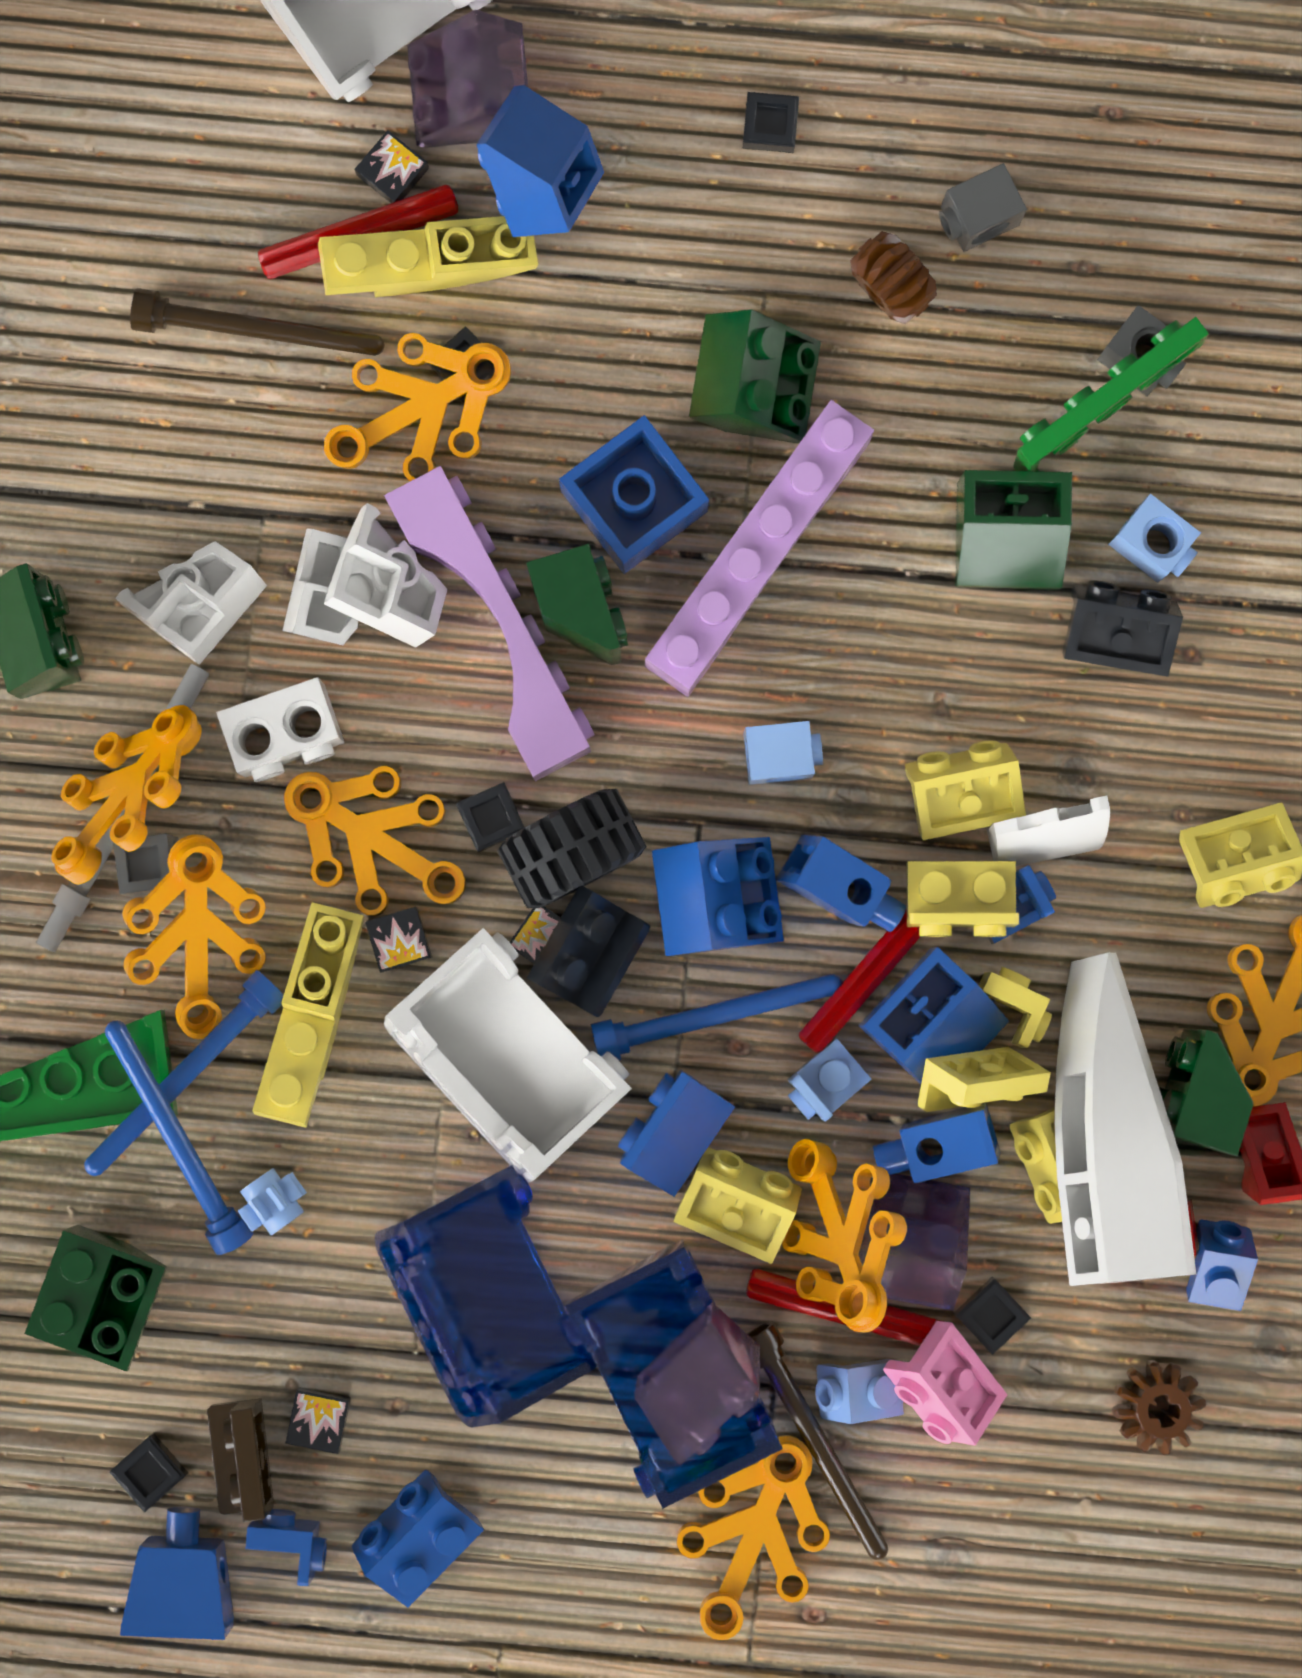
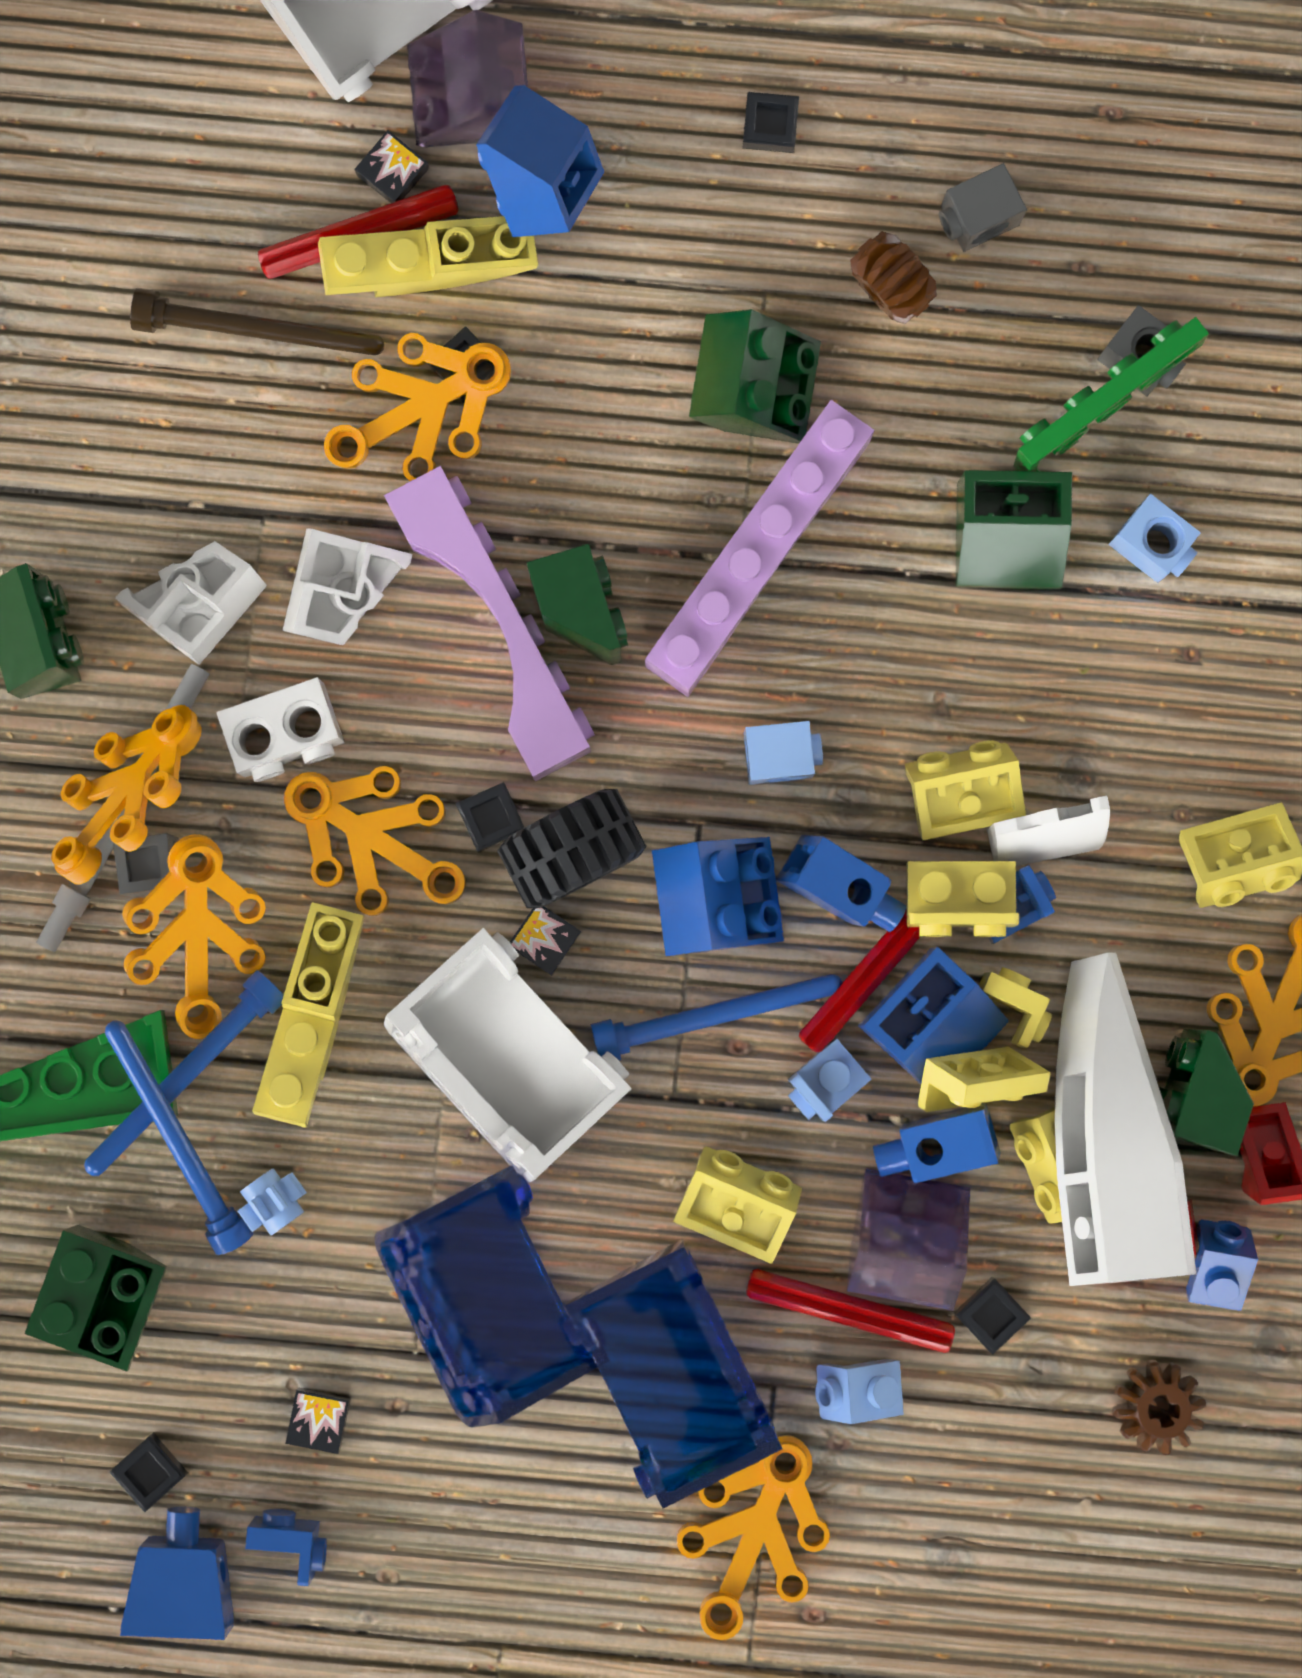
(241, 1459): dark brown bracket -> none
(385, 583): white slope -> none
(398, 939): tile -> none
(415, 1539): blue bracket -> none
(589, 951): black bracket -> none
(634, 494): blue brick -> none
(675, 1132): blue slope -> none
(700, 1383): clear purple slope -> none
(771, 1361): dark brown piece -> none
(861, 1298): light orange plant -> none
(948, 1386): bright pink bracket -> none
(1123, 628): black bracket -> none

